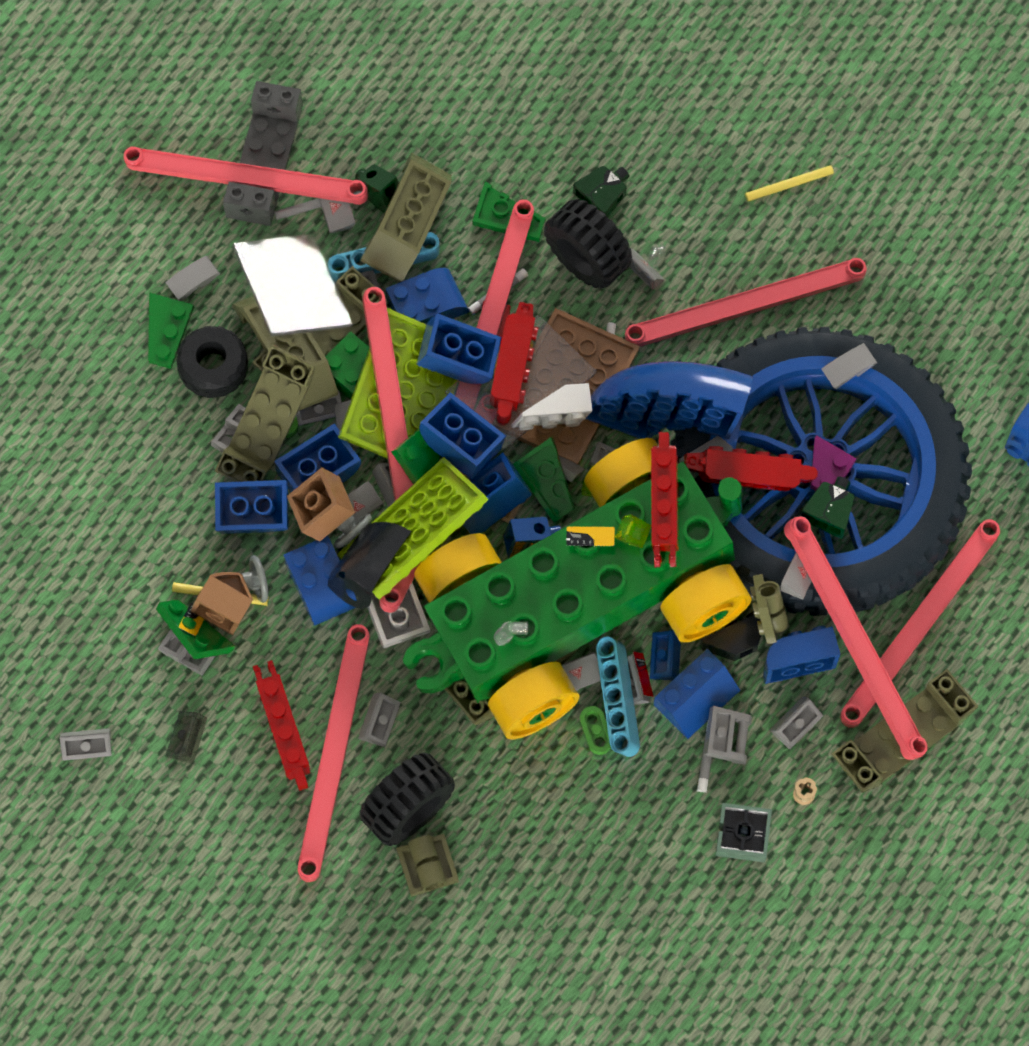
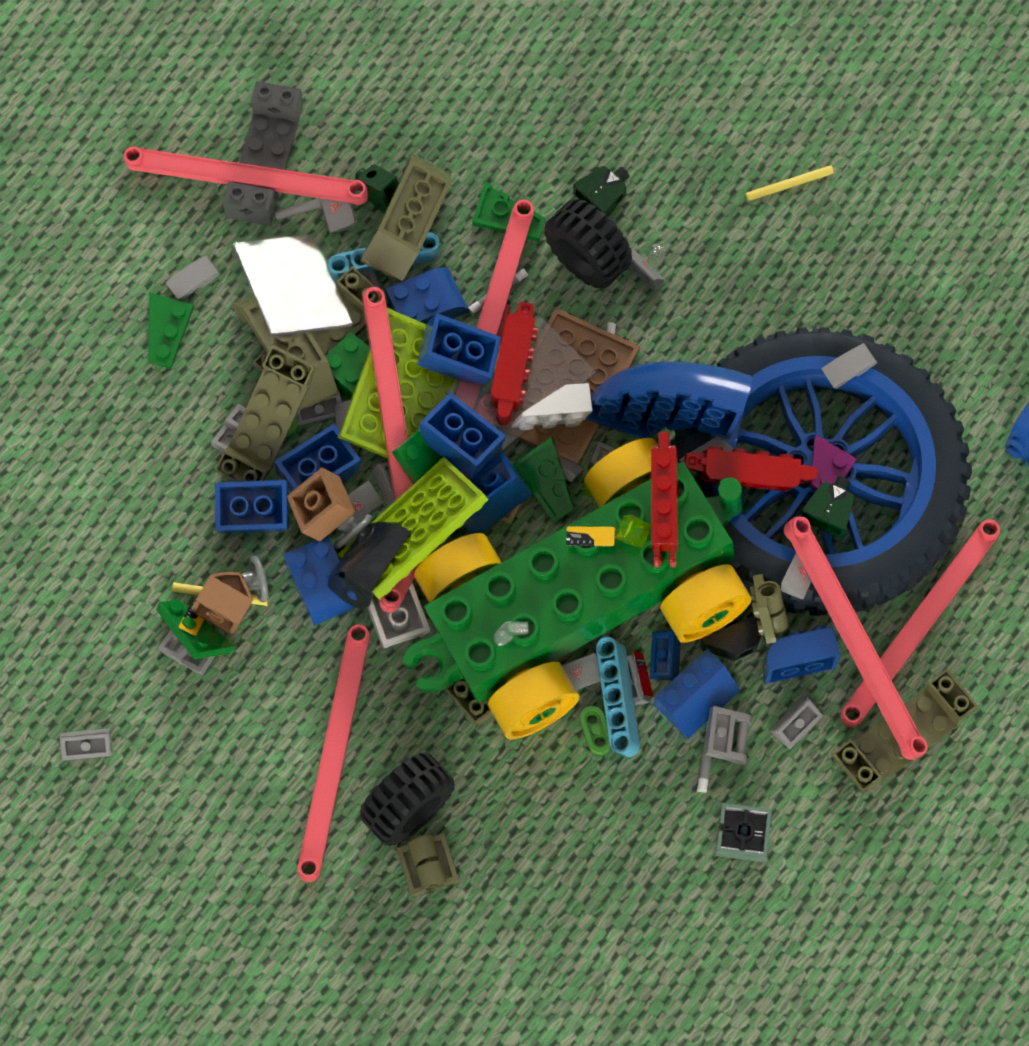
(186, 736): clear smoke slope -> none
(216, 381): black tyre -> none
(283, 726): red hinge -> none
(379, 719): light grey slope -> none
(526, 532): blue torso -> none
(746, 302): coral piece -> none
(800, 785): tan bush -> none

